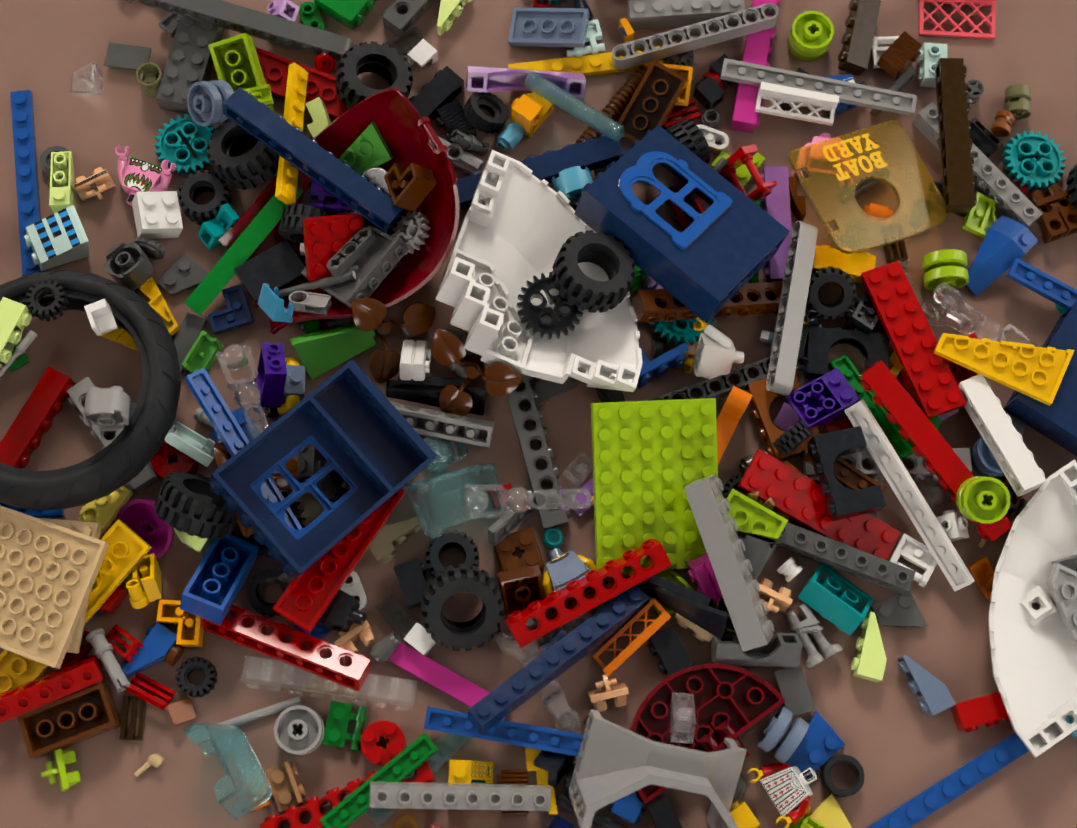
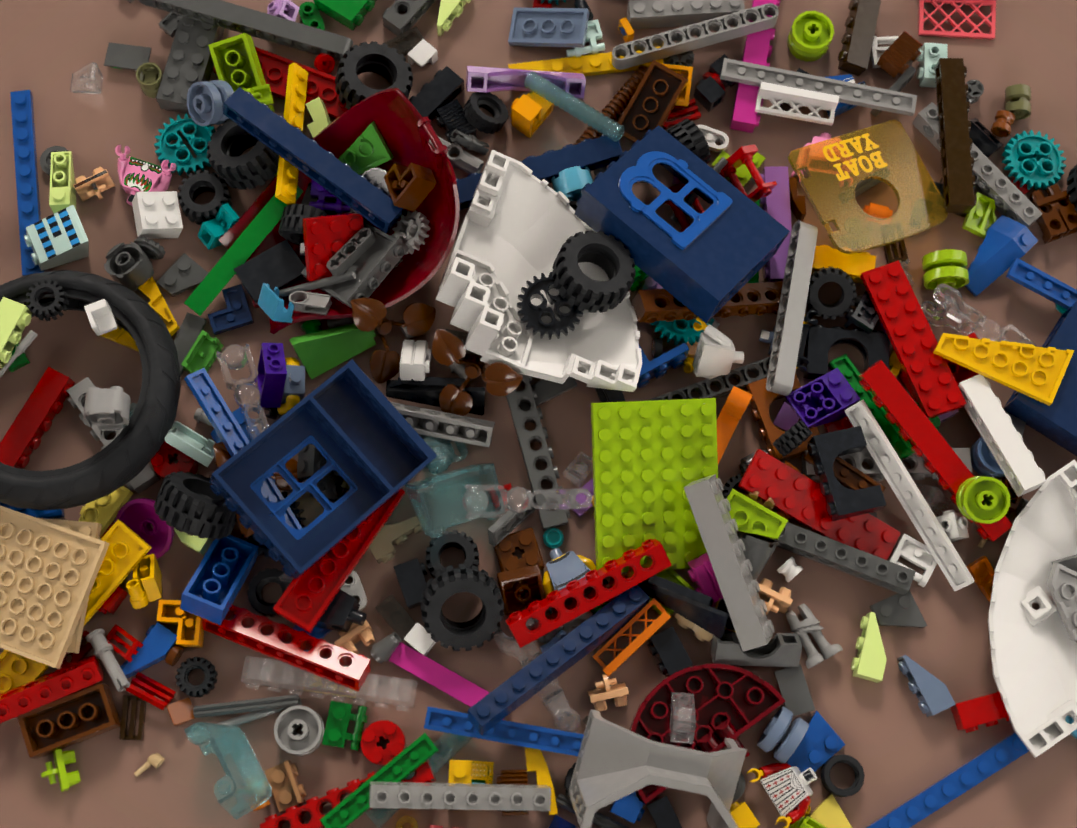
(246, 706): none -> dark grey axle
(510, 136): medium azure brick -> none
(556, 765): black panel -> none
(713, 114): dark grey plate -> none
(836, 598): teal slope -> none

